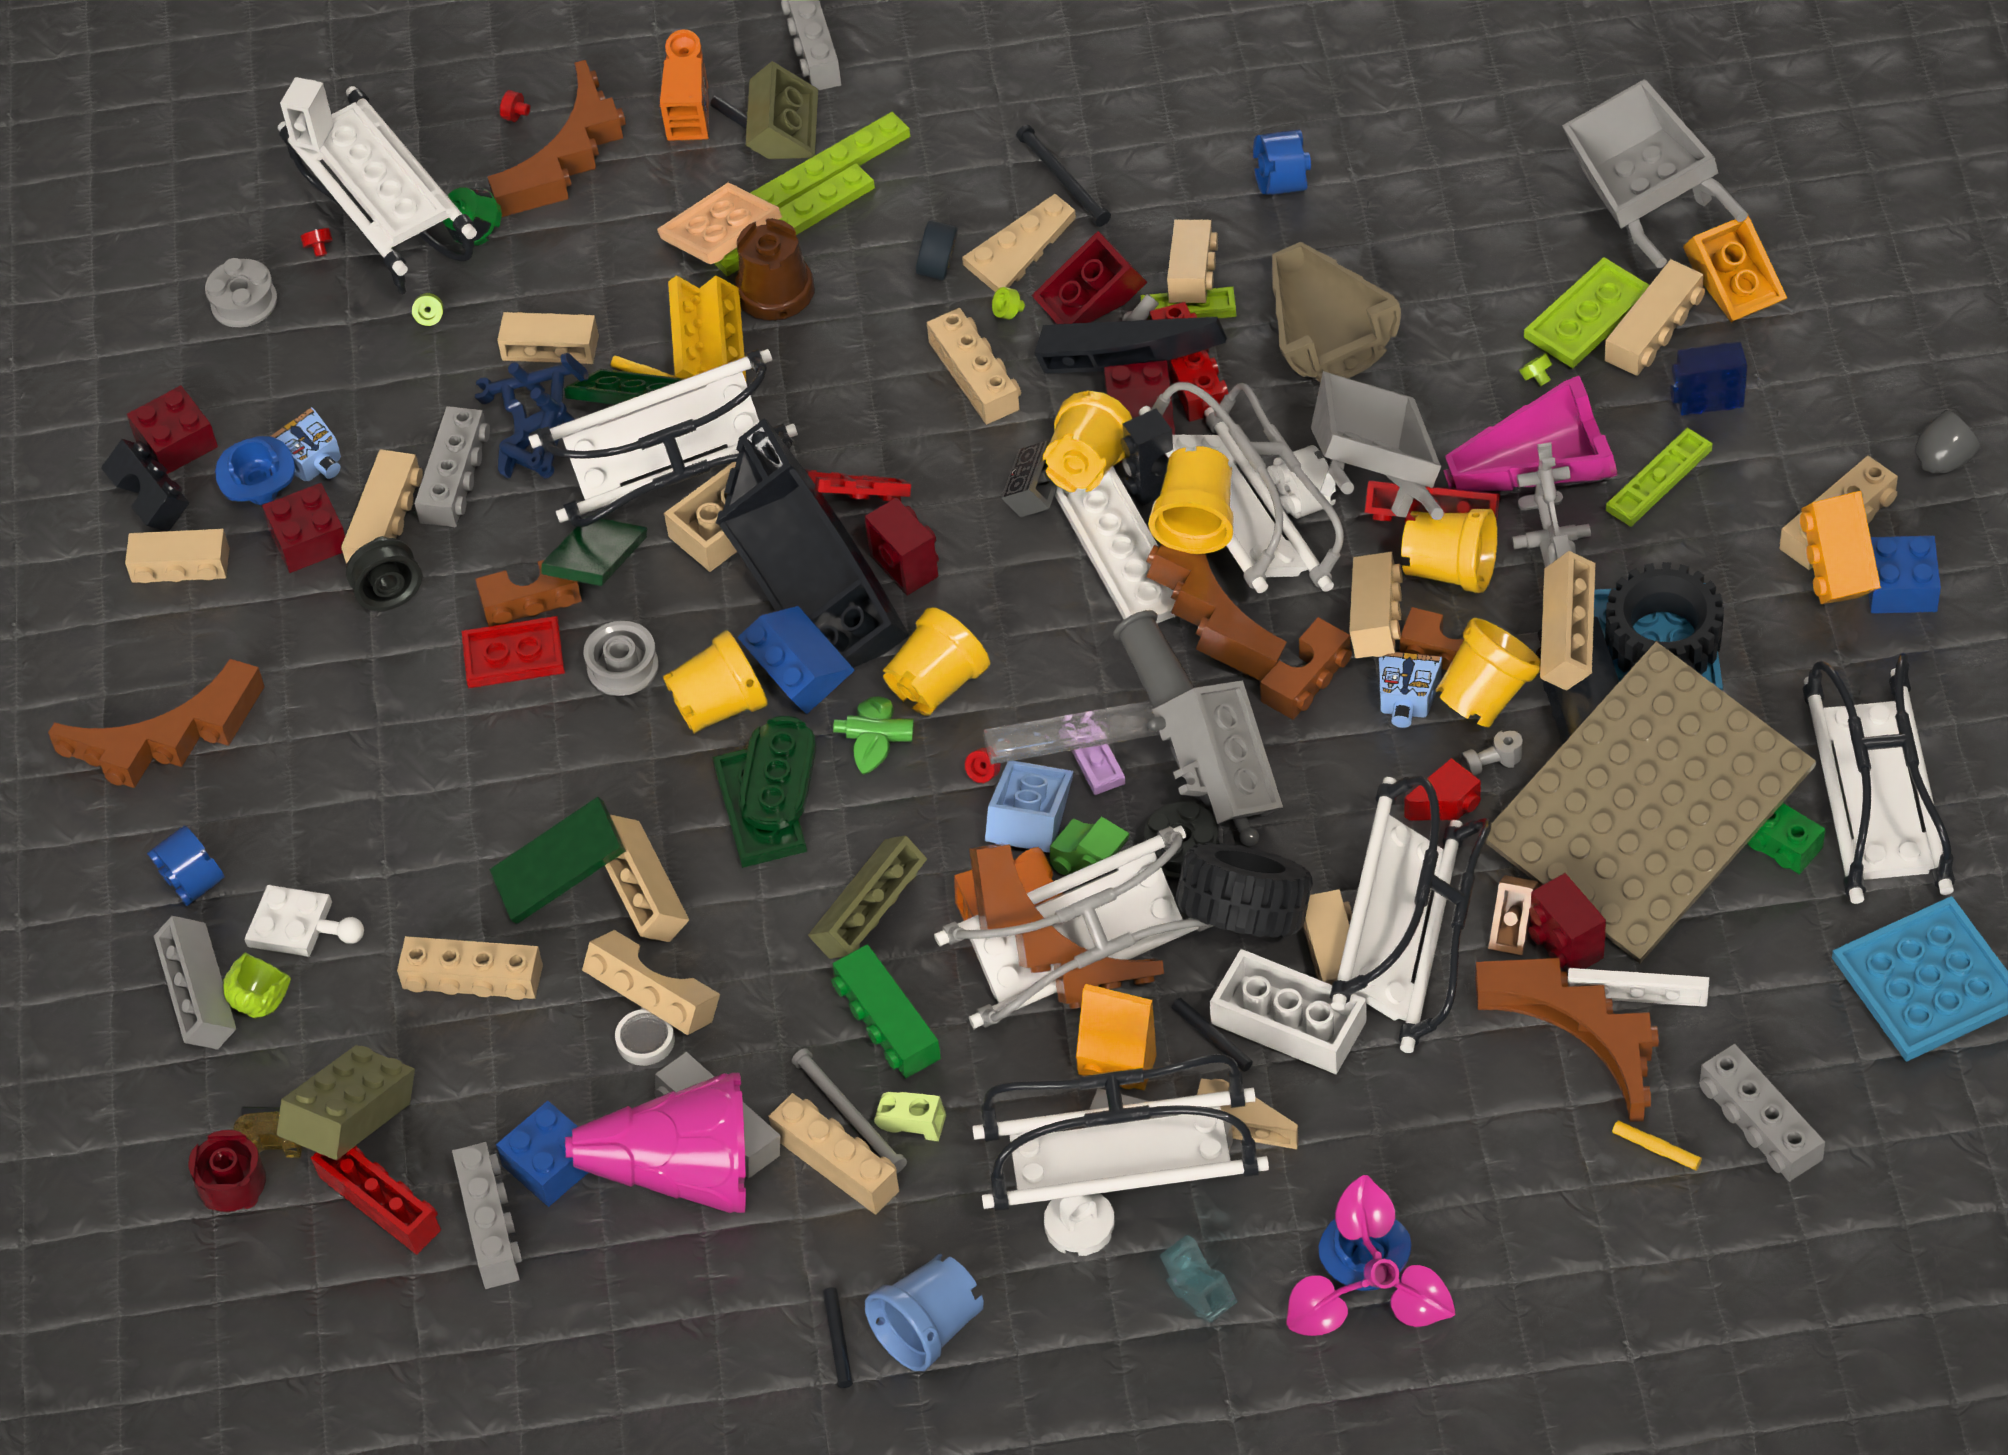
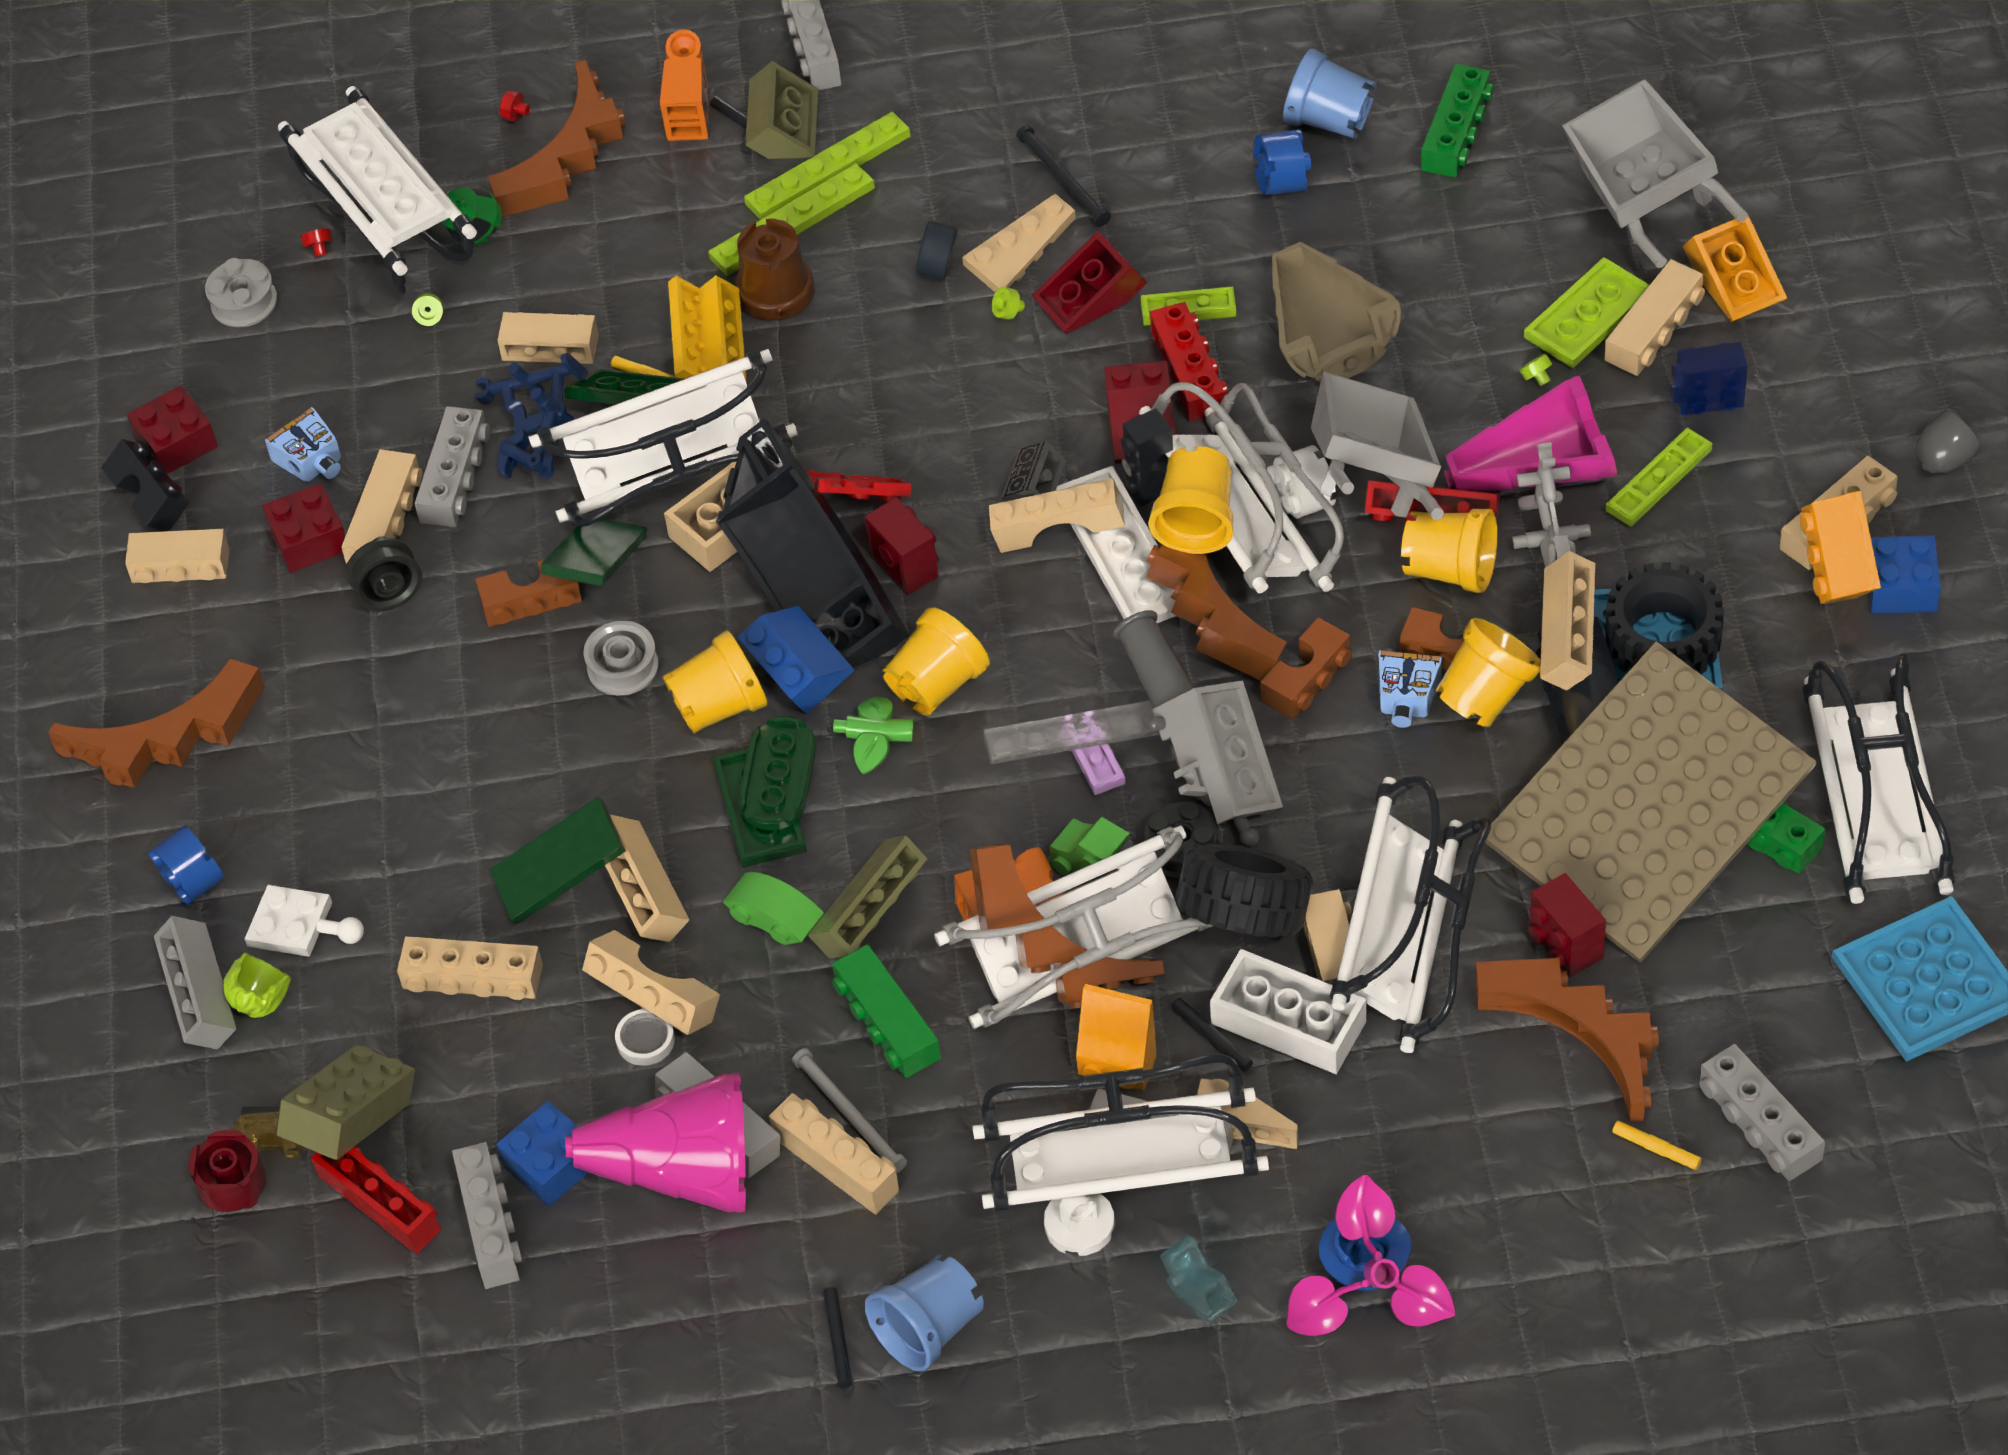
(255, 470): blue hat -> none
(307, 113): white brick -> none
(512, 652): red tile -> none
(715, 222): light nougat plate -> none
(772, 907): none -> bright green brick
(911, 1114): yellowish green leg -> none
(974, 365): tan brick -> none
(979, 766): red tile -> none
(1028, 805): light blue slope -> none
(1085, 440): yellow piece -> none
(1089, 505): none -> tan arch
(1105, 344): black slope -> none
(1142, 310): light grey arm -> none
(1191, 261): tan brick -> none
(1328, 96): none -> medium blue piece
(1375, 605): tan brick -> none
(1456, 120): none -> green brick
(1456, 793): red slope -> none
(1505, 749): light grey leg -> none
(1512, 915): medium nougat slope -> none
(1644, 986): white tile -> none

